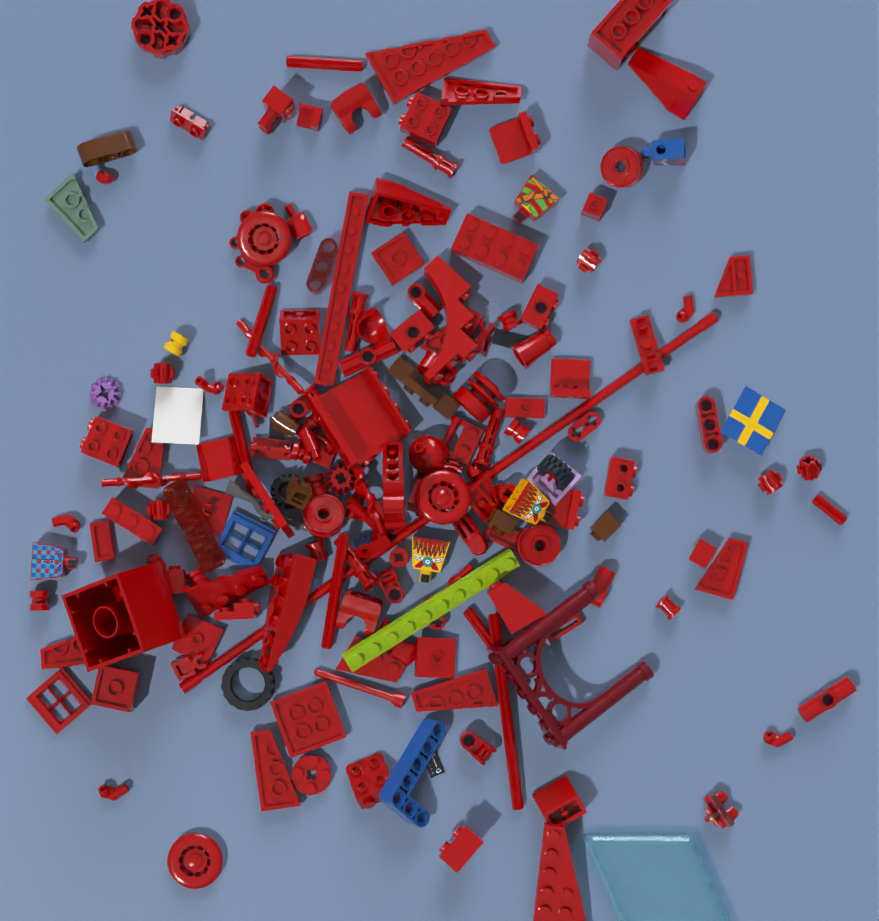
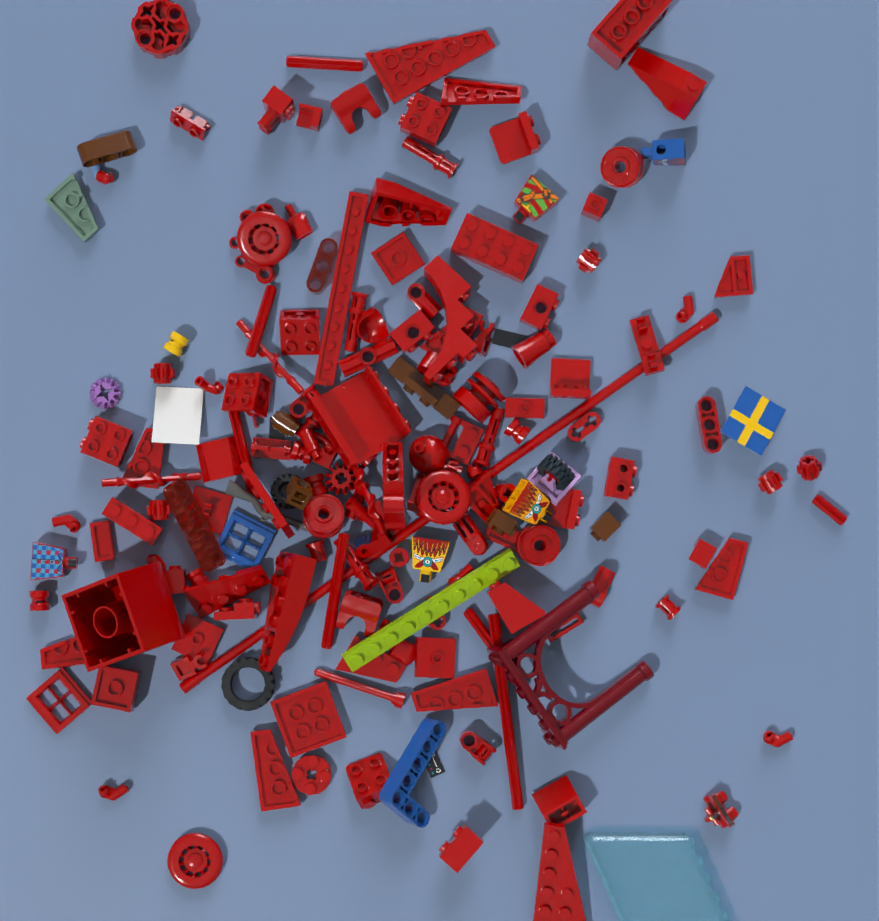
(509, 320): red wheel -> none
(815, 705): red piece -> none

